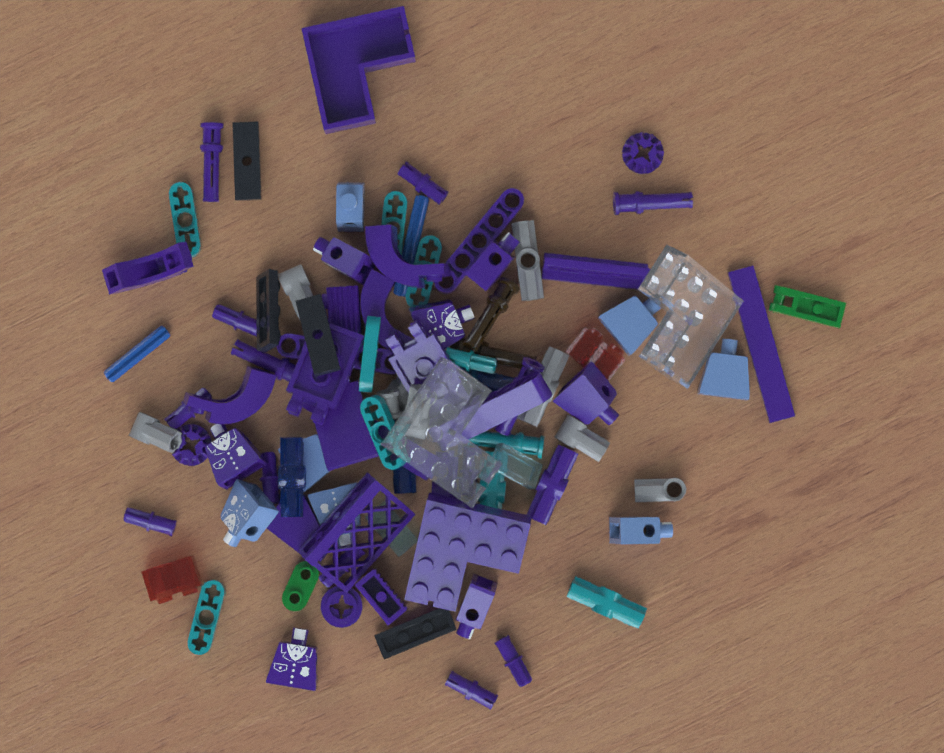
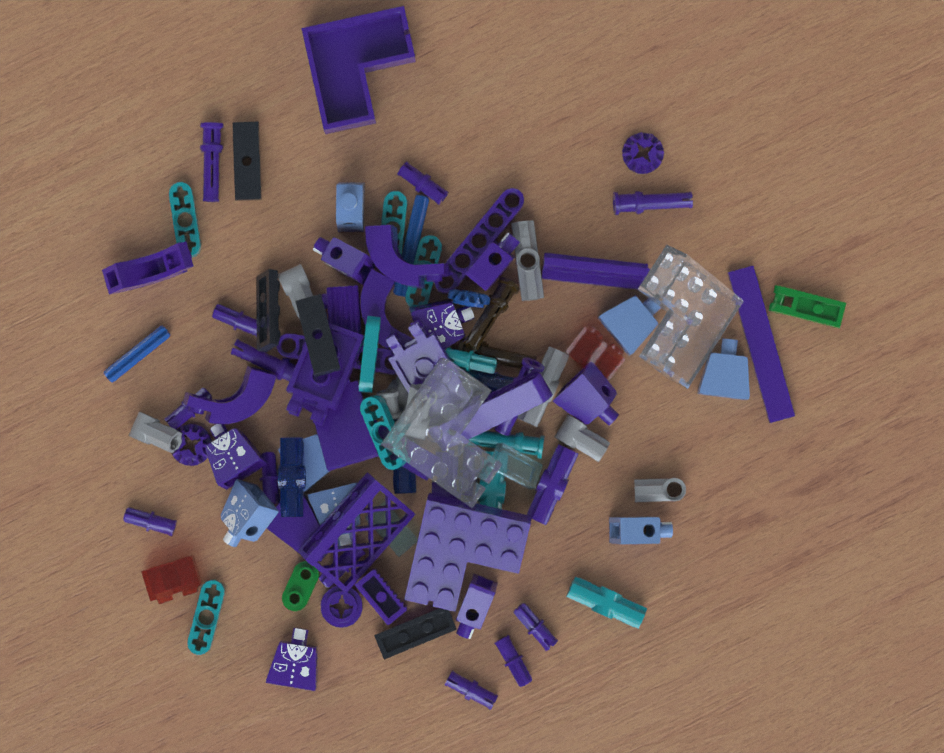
(469, 298): none -> blue gear
(535, 626): none -> dark purple axle

